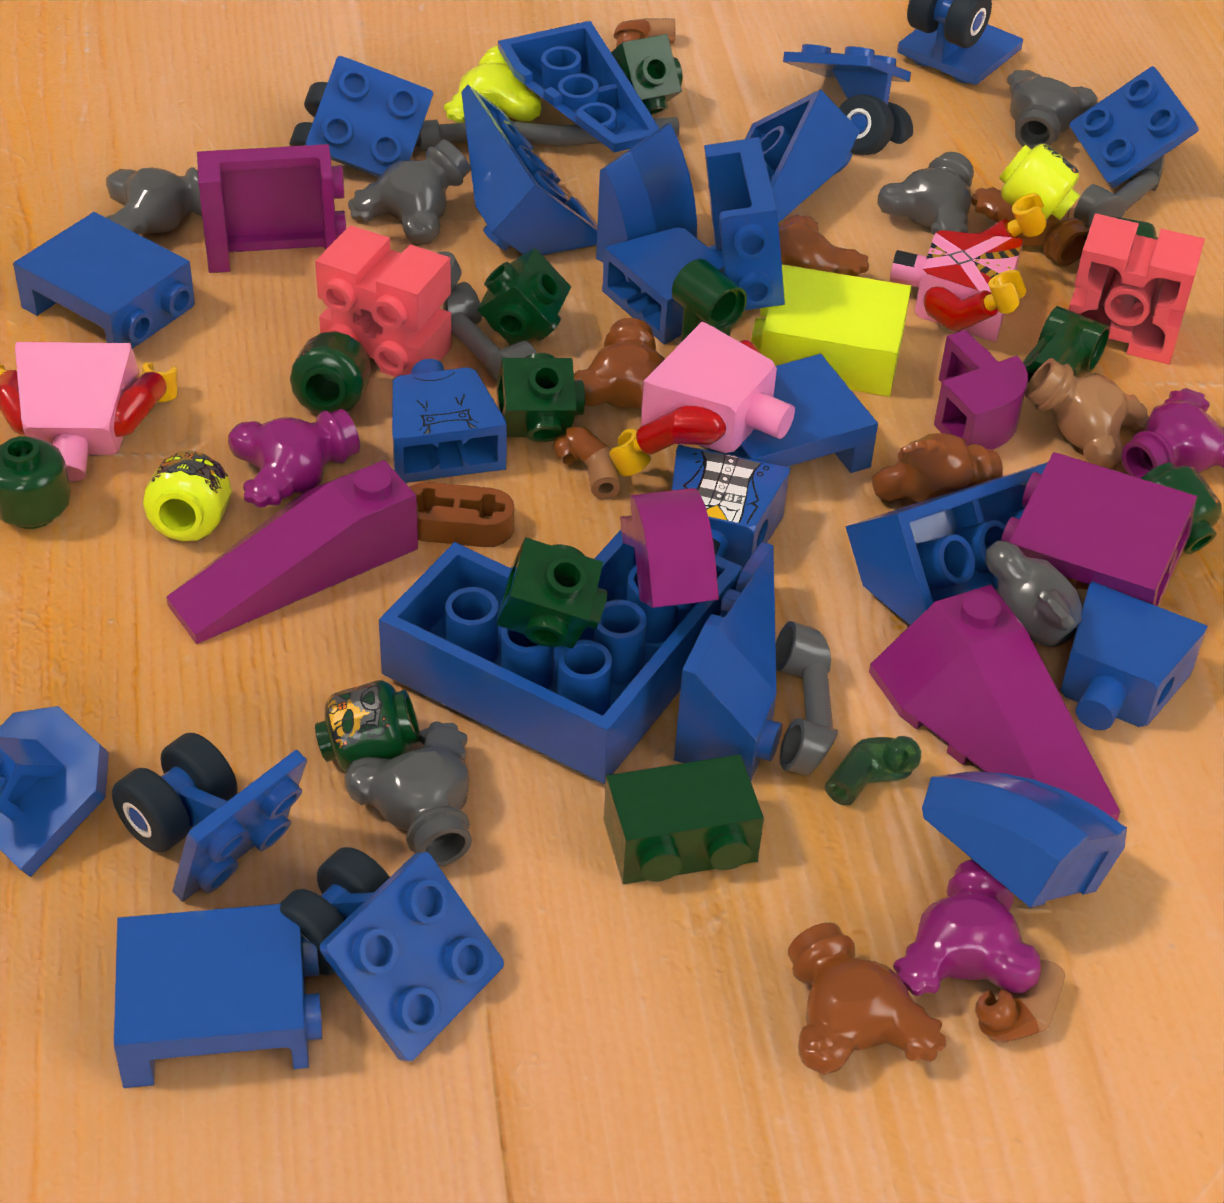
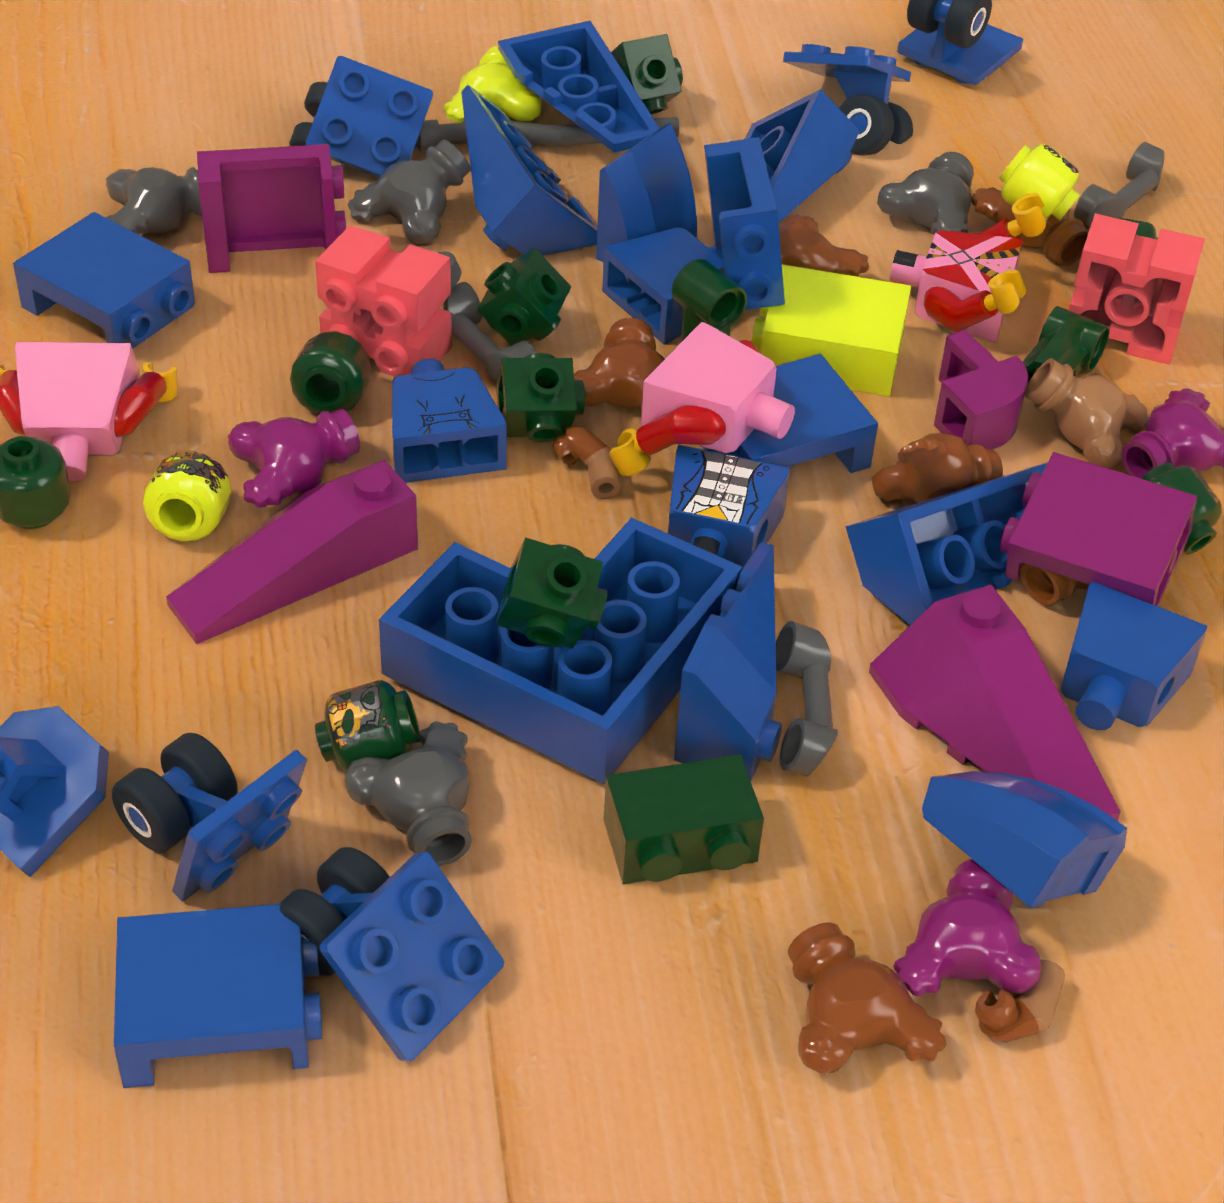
(459, 513): dark orange beam -> none
(645, 28): arm -> none
(672, 547): magenta brick -> none
(873, 762): clear green arm -> none
(1035, 594): dark grey animal -> none
(1044, 106): dark grey animal -> none
(1133, 127): blue plate -> none

